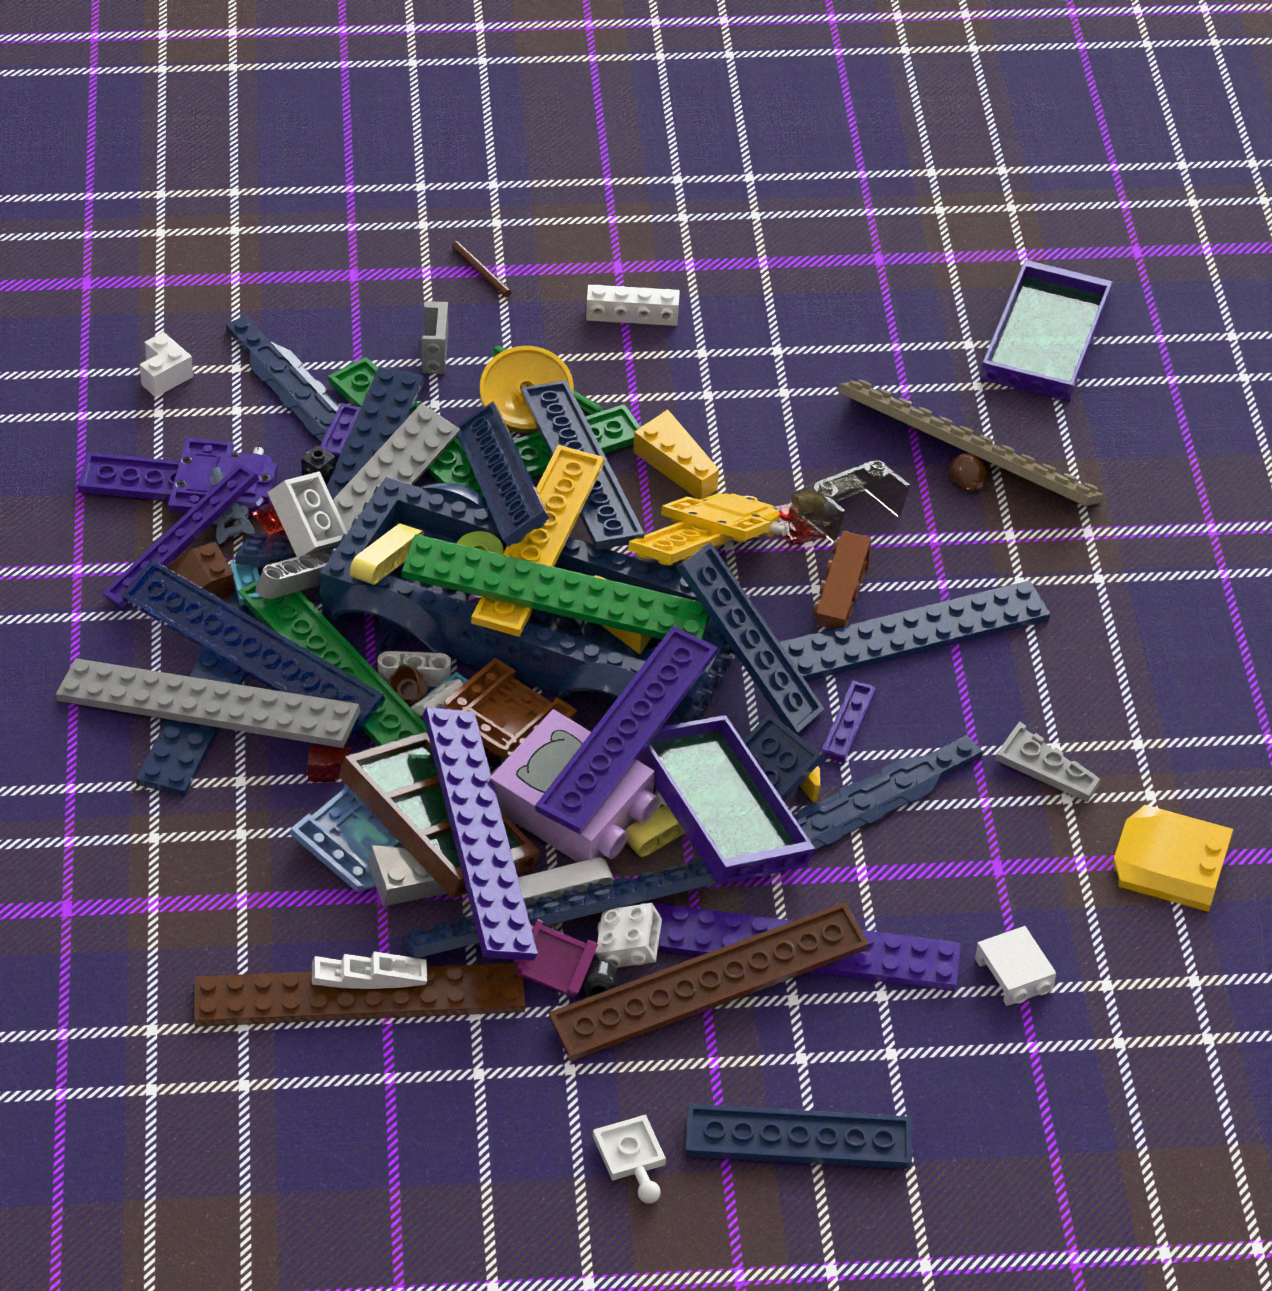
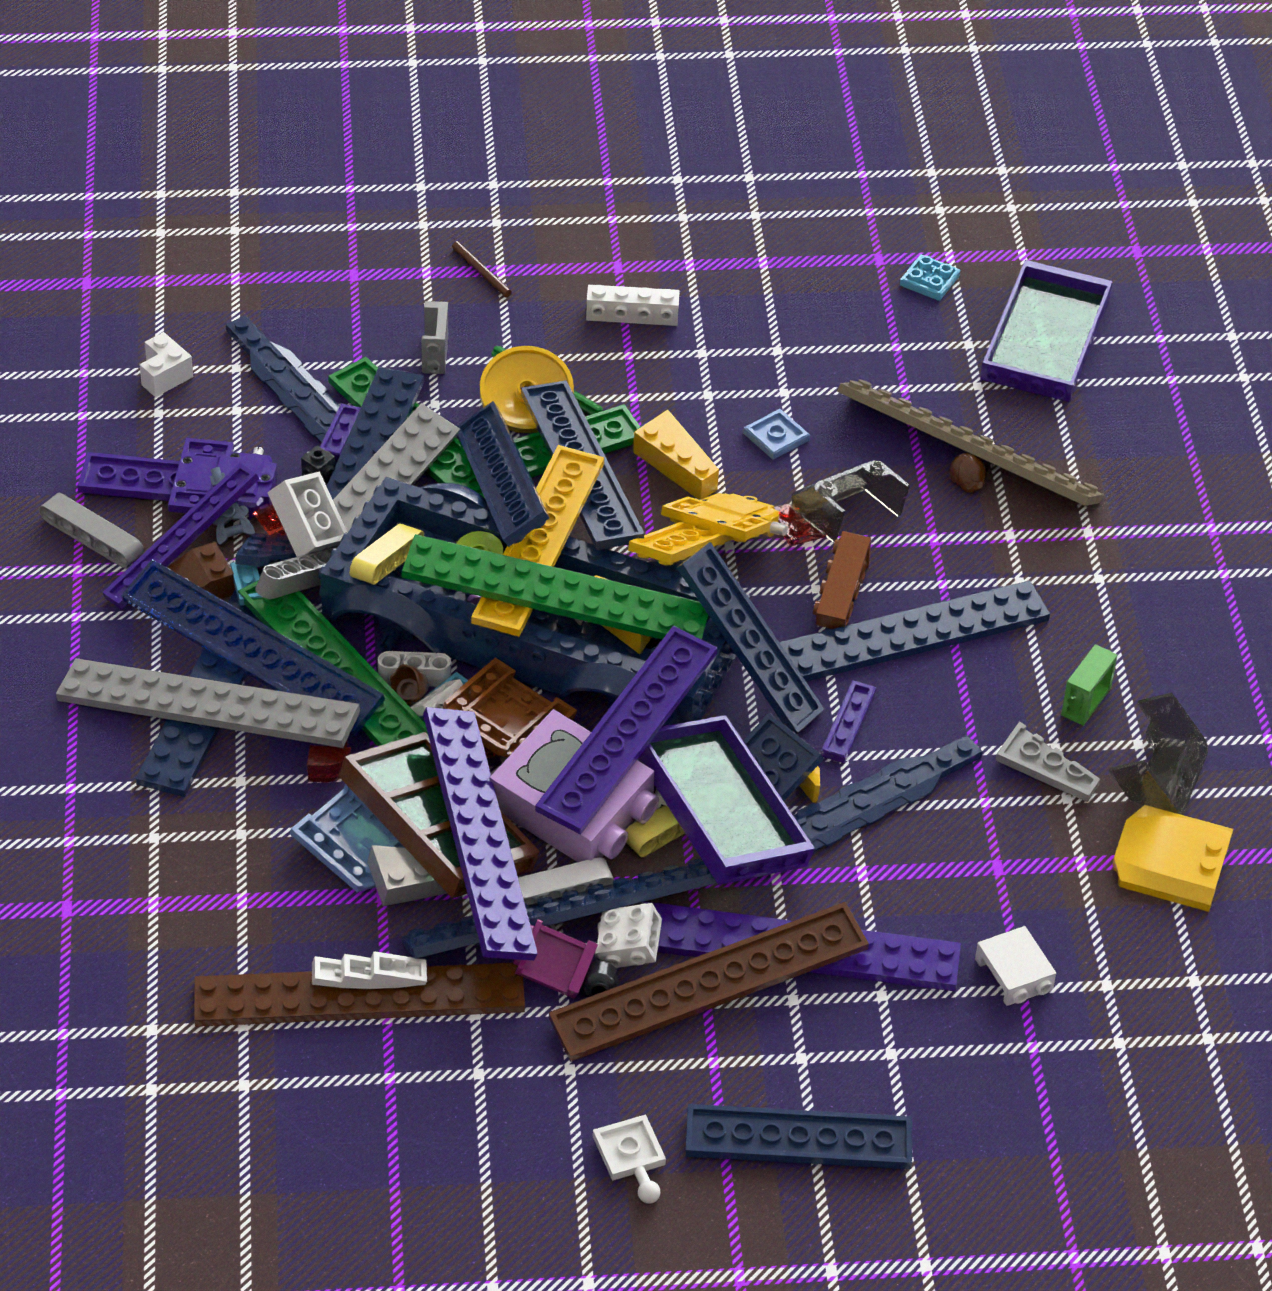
(91, 530): none -> light grey beam
(776, 434): none -> medium blue tile
(930, 277): none -> medium azure tile
(1089, 684): none -> bright green window
(1175, 760): none -> clear smoke windscreen

